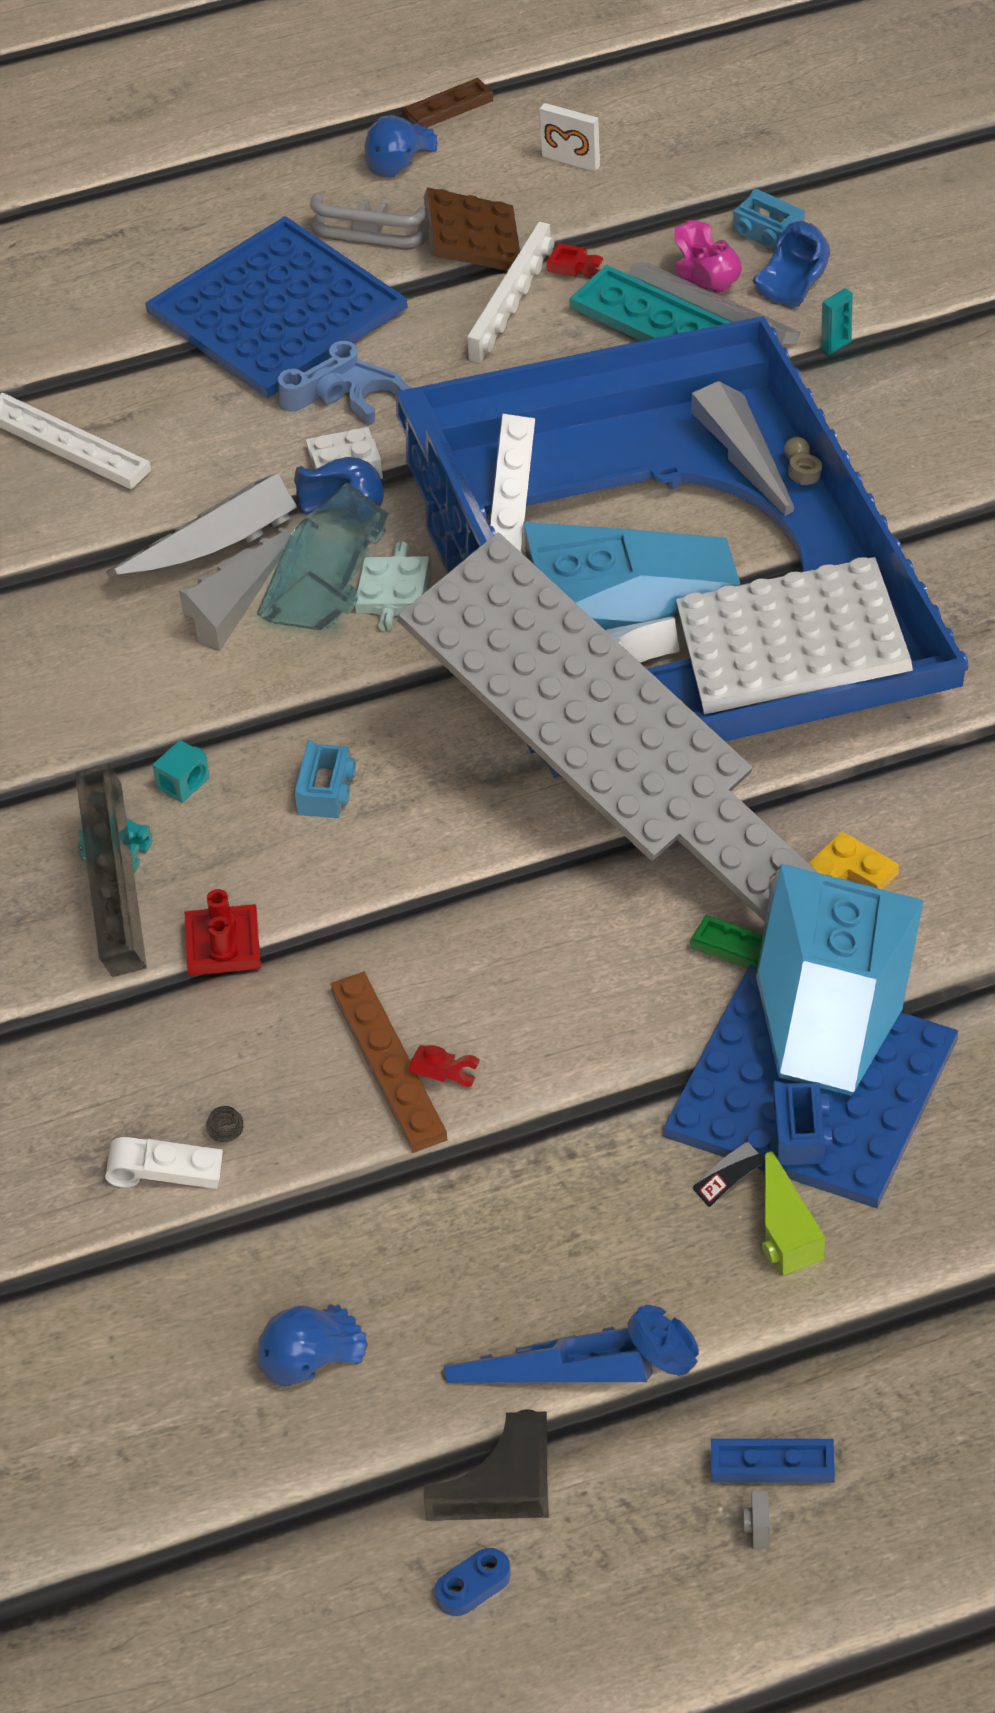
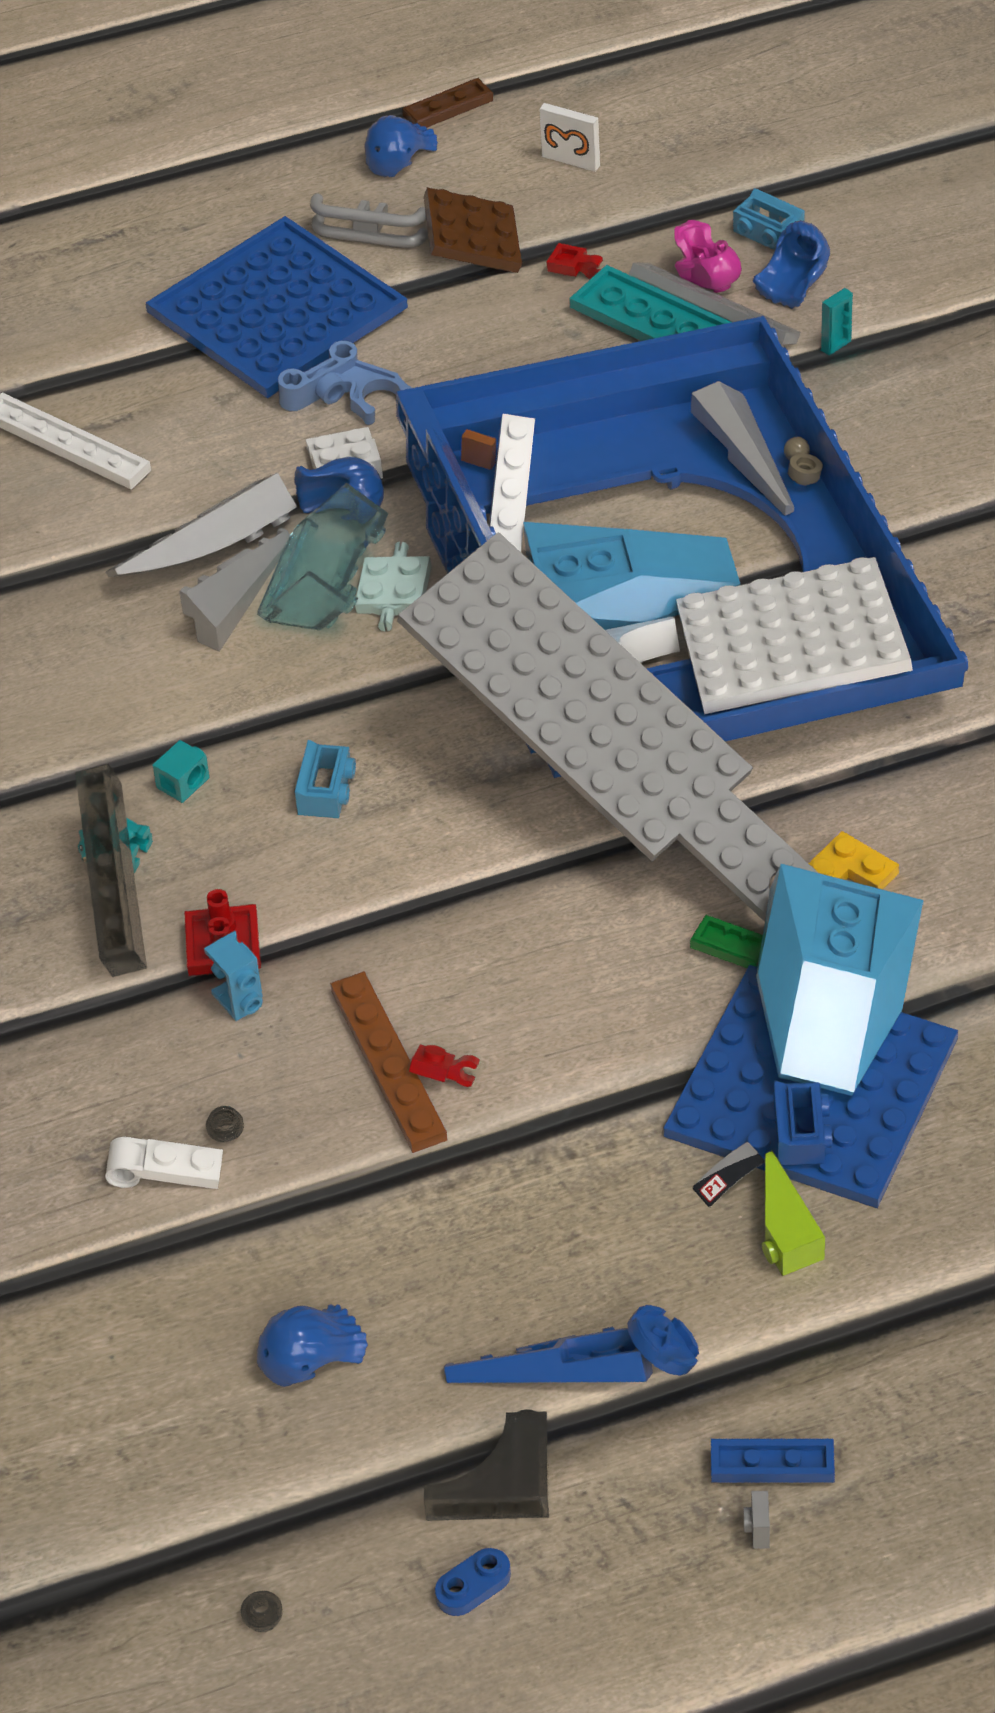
(243, 989): none -> dark azure window
(264, 1620): none -> clear smoke plate
(478, 449): none -> dark orange tile
(507, 296): white plate -> none

